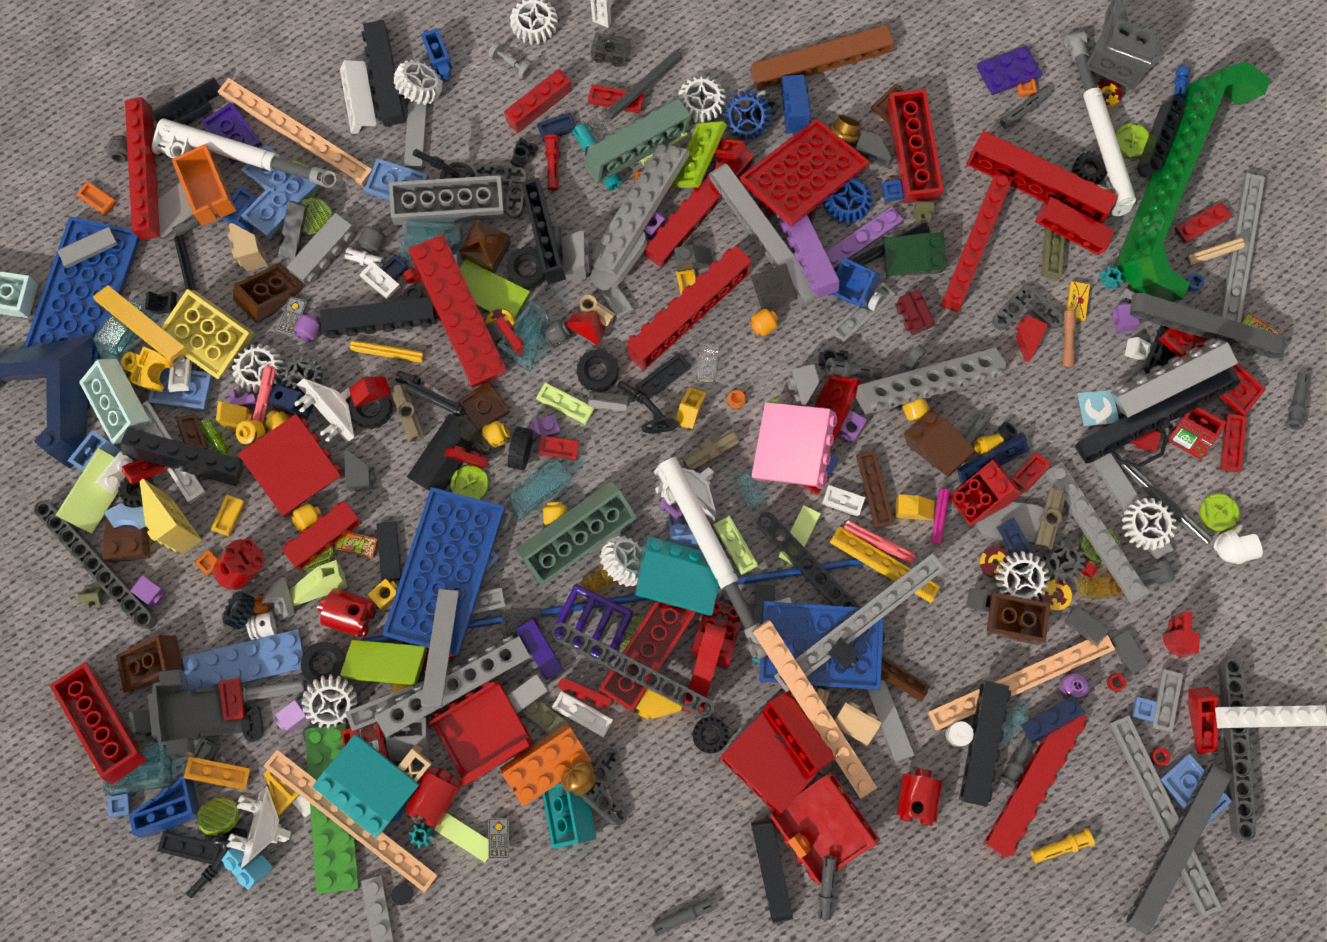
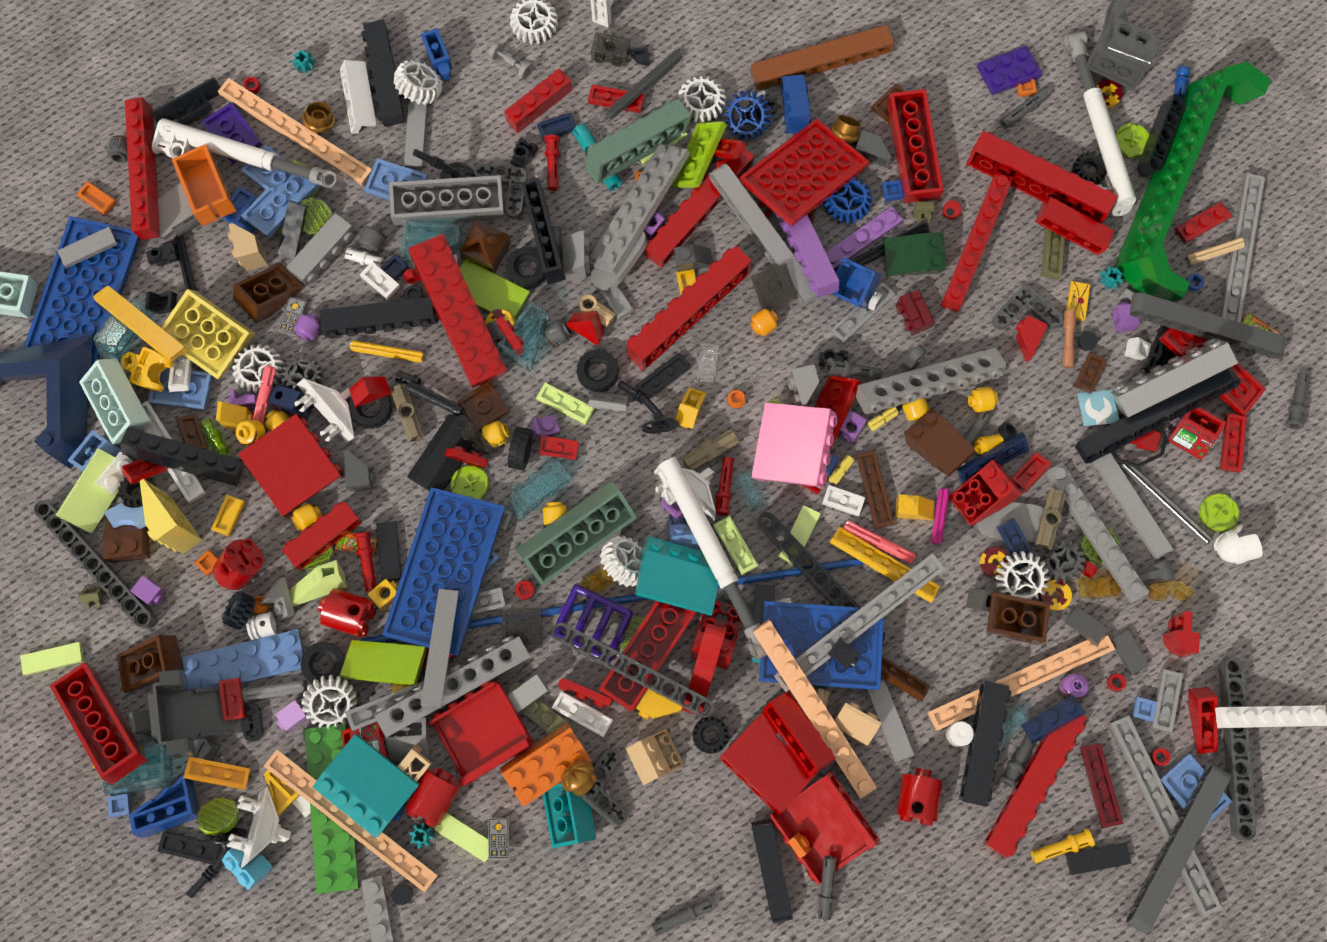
(52, 658): none -> yellowish green tile
(163, 254): none -> black plate
(249, 80): none -> red axle
(303, 61): none -> teal gear
(318, 117): none -> pearl gold piece
(364, 550): none -> red pin
(525, 590): none -> red tile
(539, 649): dark purple tile -> none
(640, 55): none -> black tile
(654, 756): none -> tan slope
(724, 496): none -> red pin
(838, 473): none -> light yellow piece
(879, 420): none -> light yellow piece
(951, 210): none -> red tile
(983, 399): none -> yellow head
(1087, 341): none -> black tile
(1090, 372): none -> reddish brown plate
(1098, 858): none -> black tile
(1101, 785): none -> dark red plate
(1161, 533): white gear -> none
(1161, 591): none -> clear yellow slope

